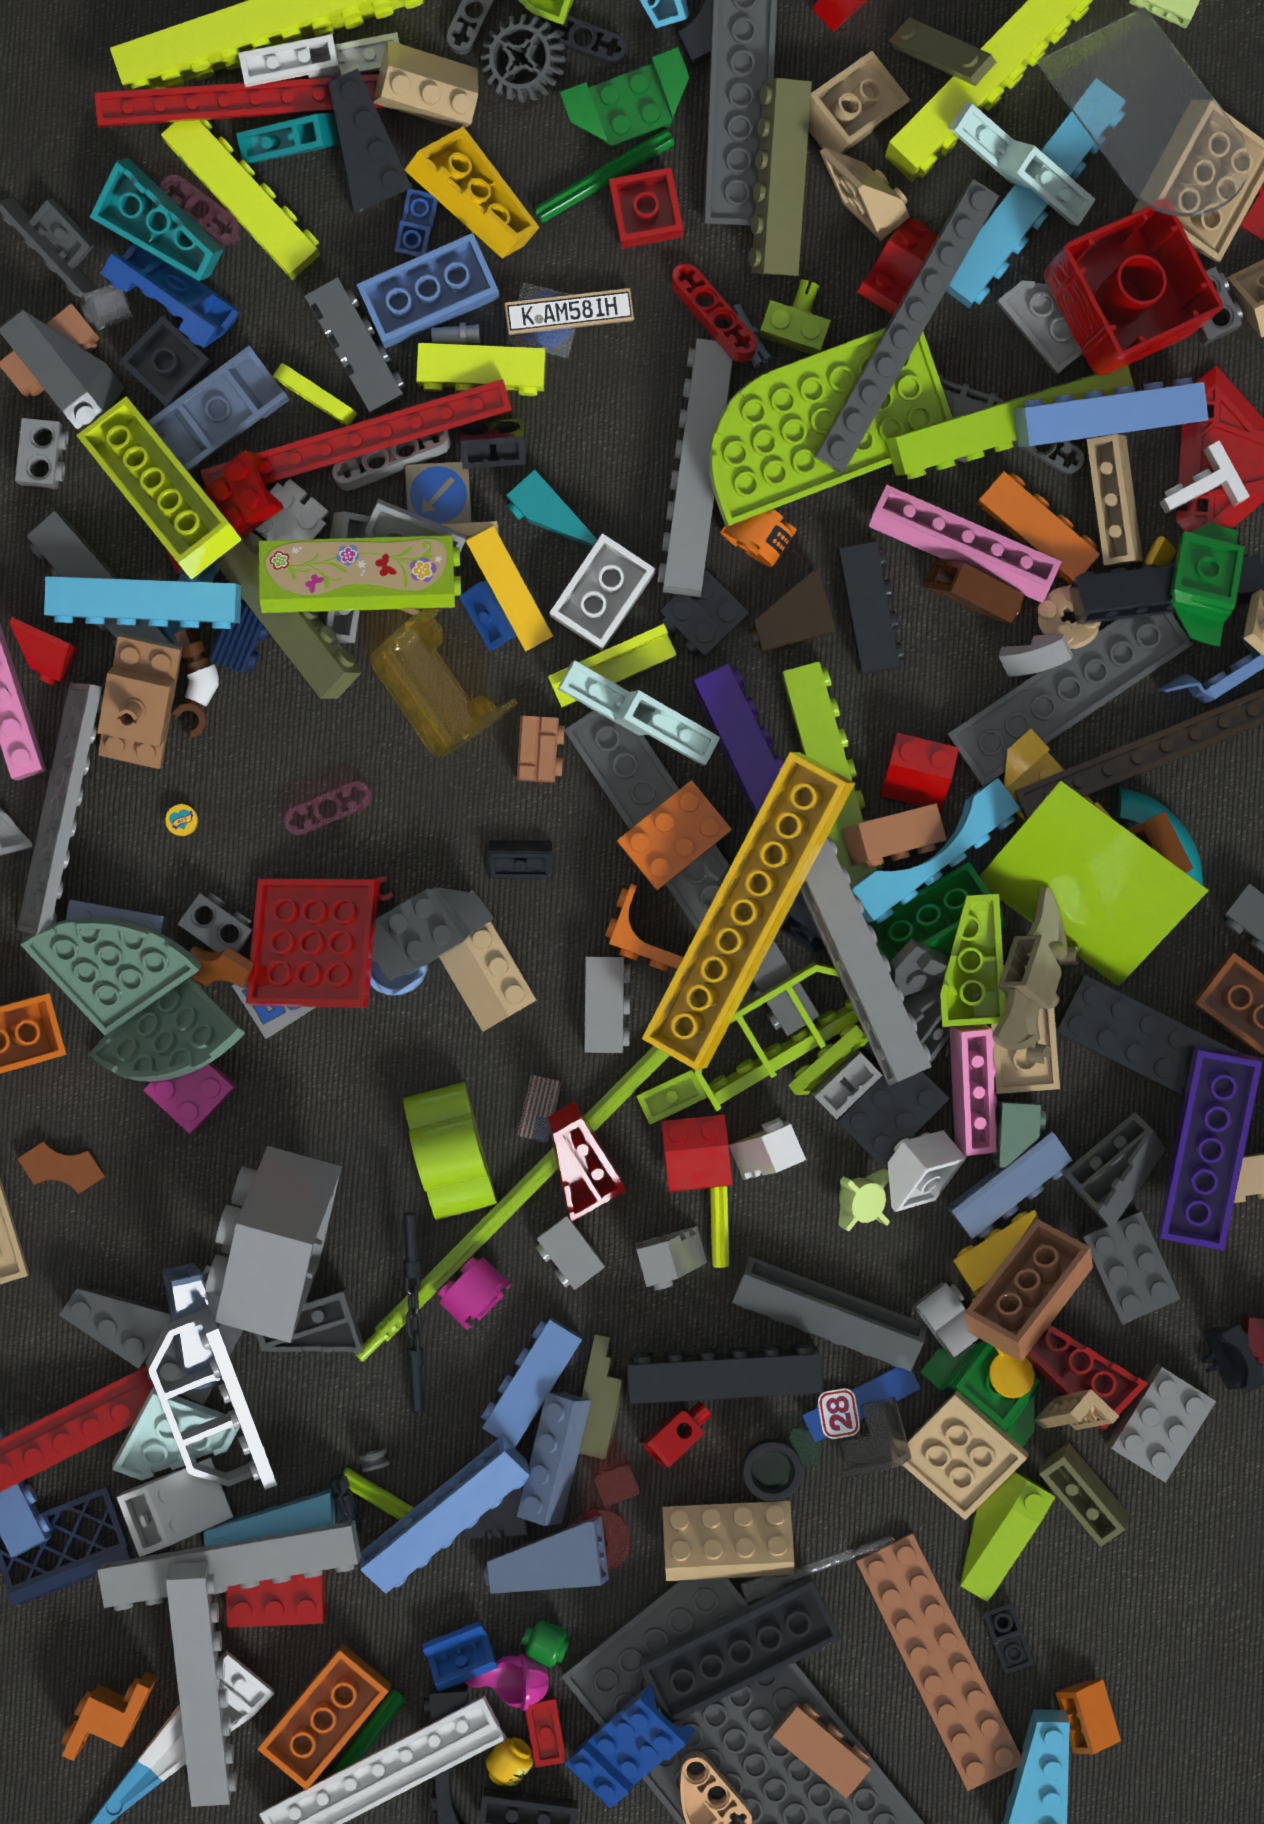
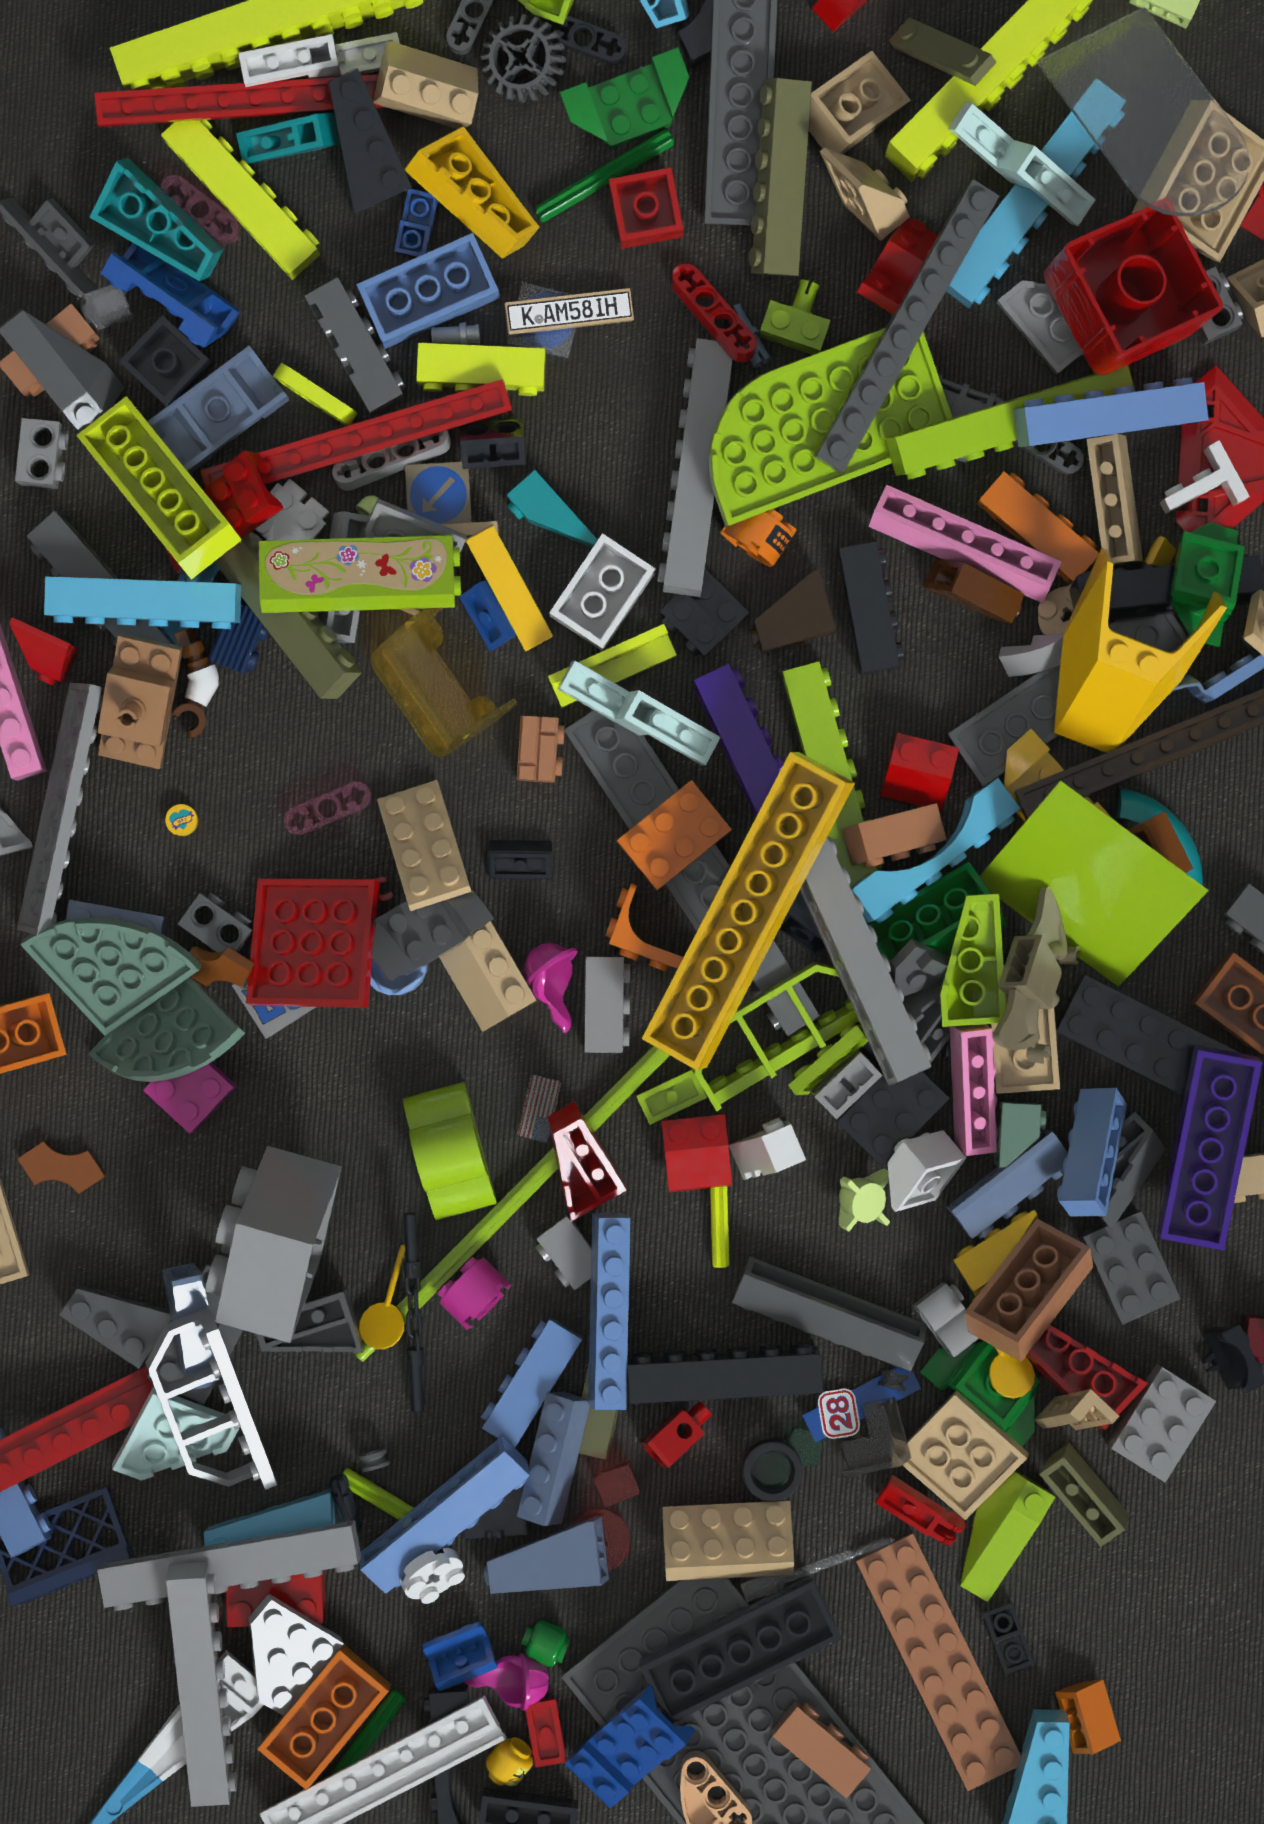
(107, 1715): orange bracket -> none
(172, 1509): white slope -> none
(287, 1652): none -> plate
(366, 505): none -> yellowish green hinge
(383, 1322): none -> yellow piece
(424, 845): none -> tan plate
(432, 1574): none -> white plate
(548, 973): none -> dark pink piece
(609, 1311): none -> medium blue brick
(670, 1257): light grey wedge -> none
(892, 1380): none -> clear smoke bush
(920, 1511): none -> red hinge
(1092, 1152): none -> medium blue brick
(1113, 680): none -> yellow windscreen

